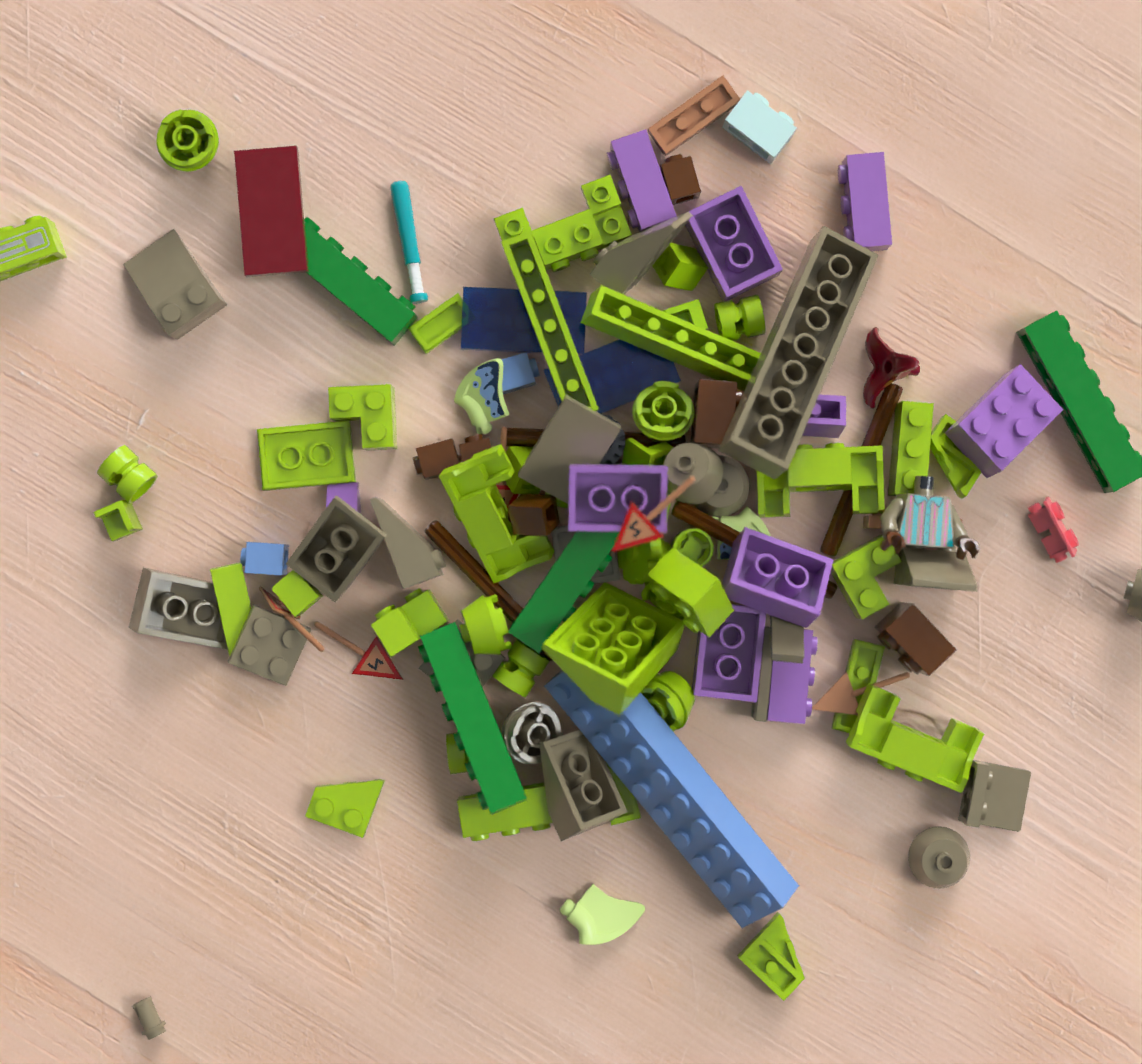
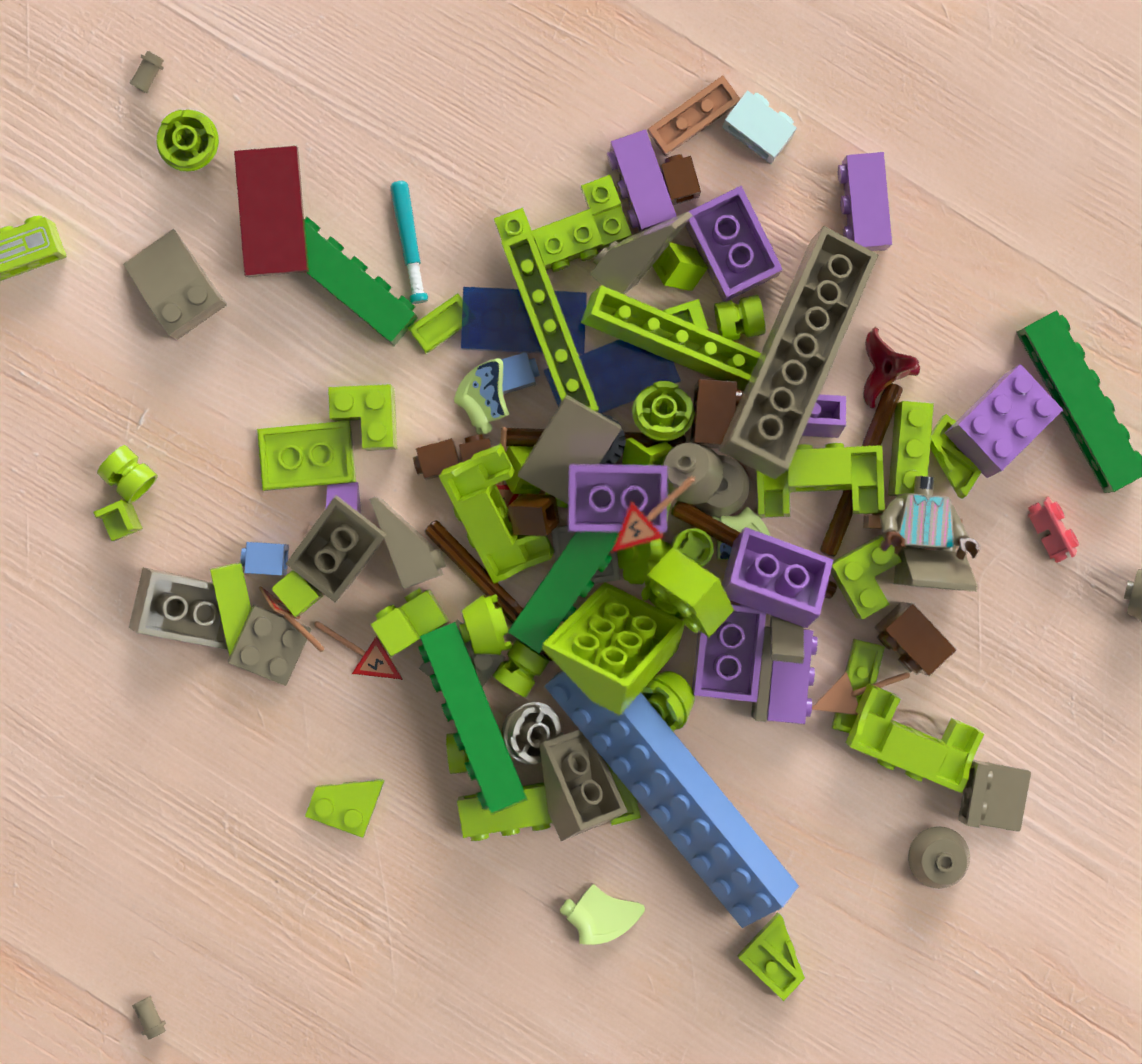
(147, 71): none -> dark tan pin

